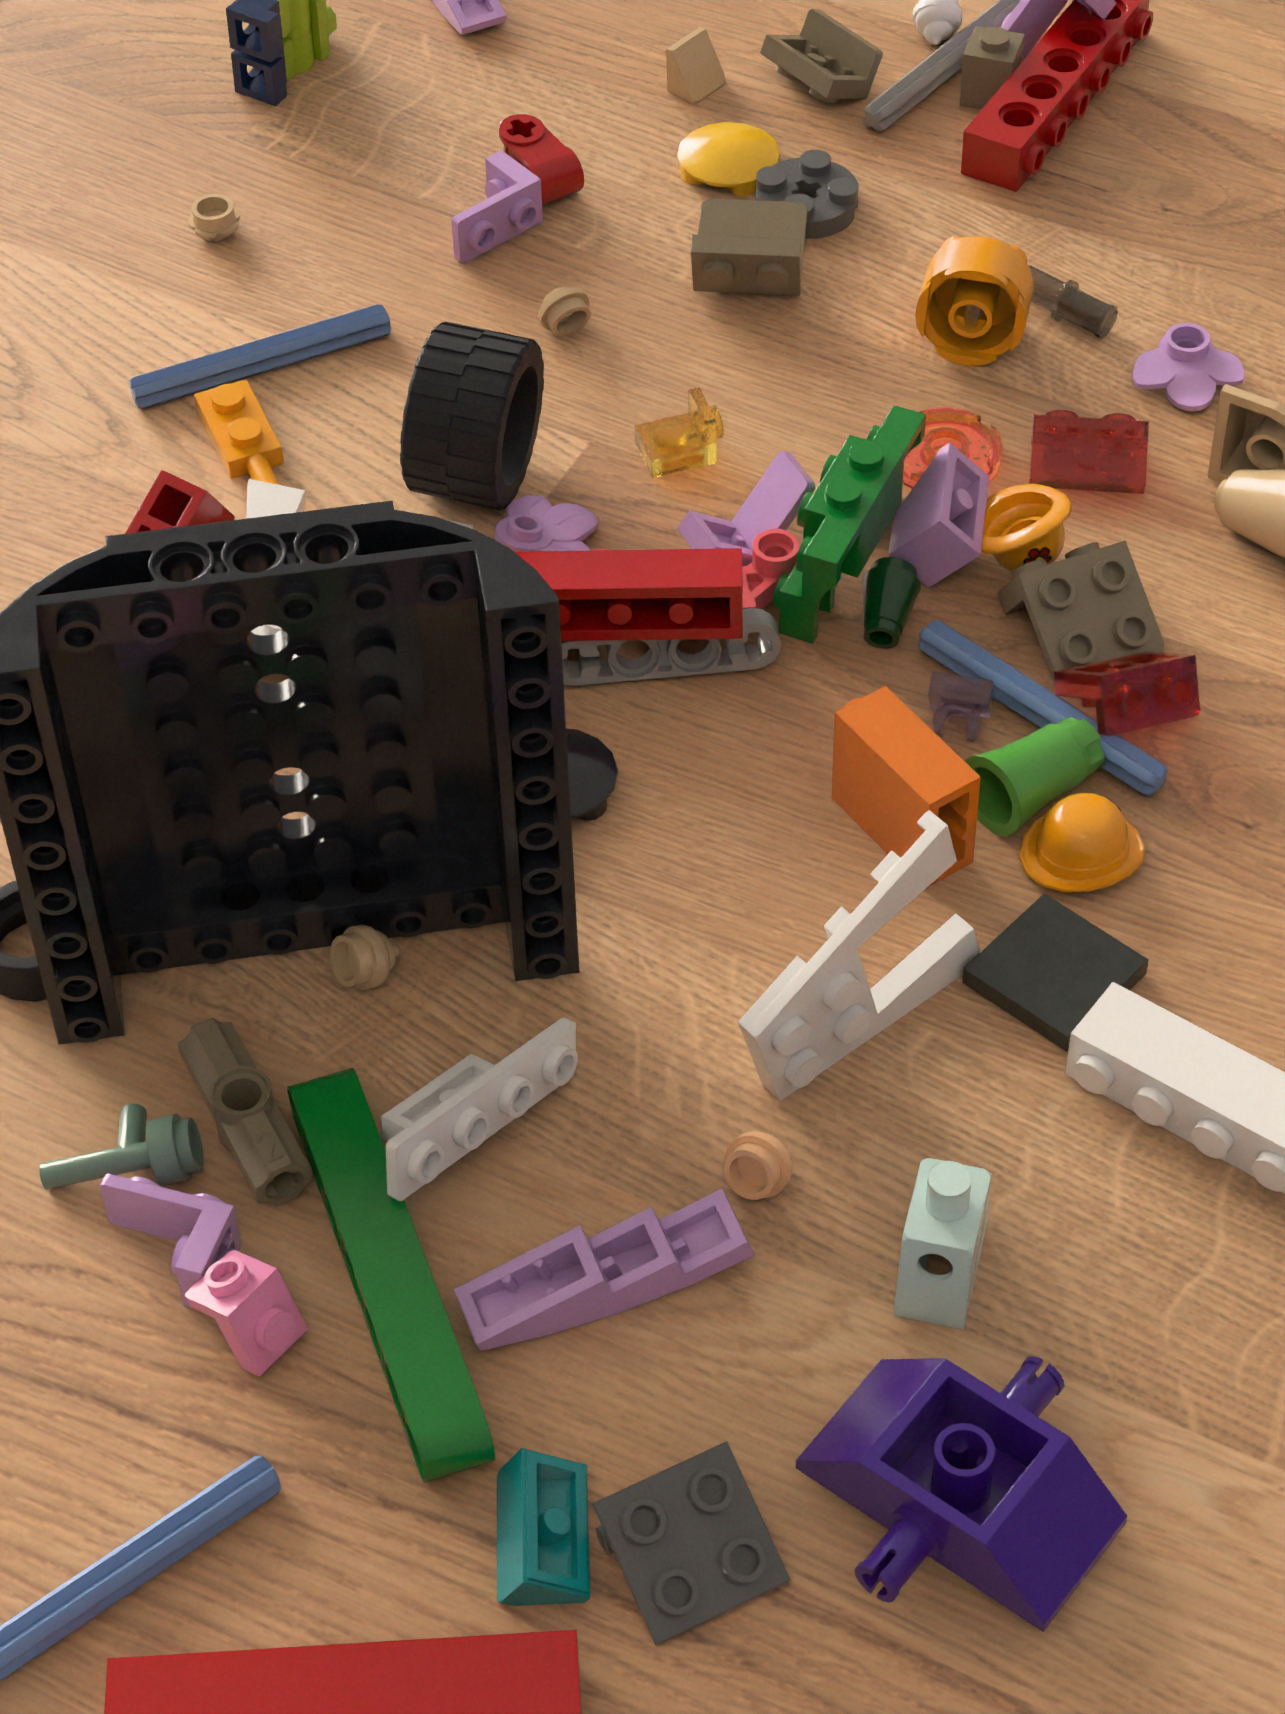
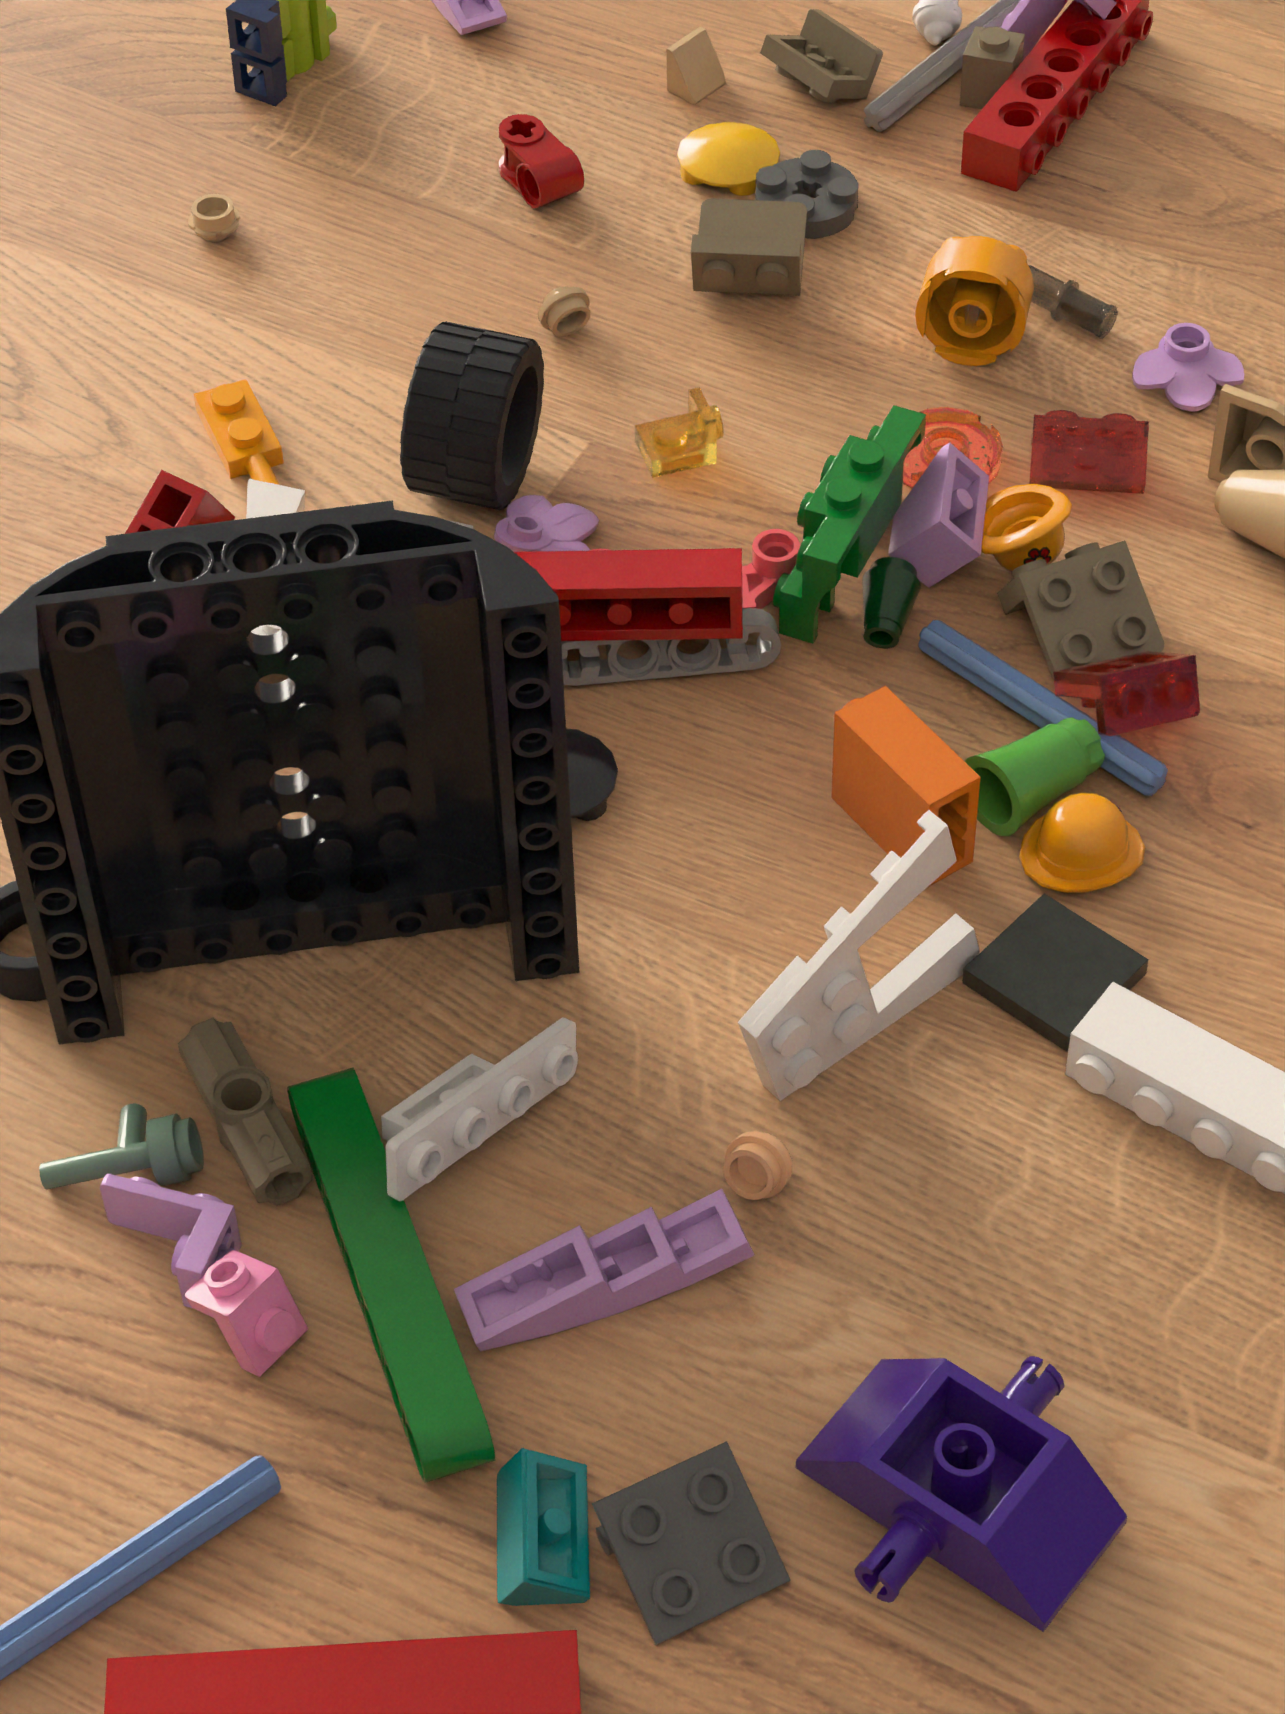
(259, 356): medium blue axle -> none
(362, 957): tan plate -> none
(510, 209): lavender bracket -> none
(769, 506): lavender bracket -> none
(948, 1220): light aqua torso -> none
(963, 697): tile -> none

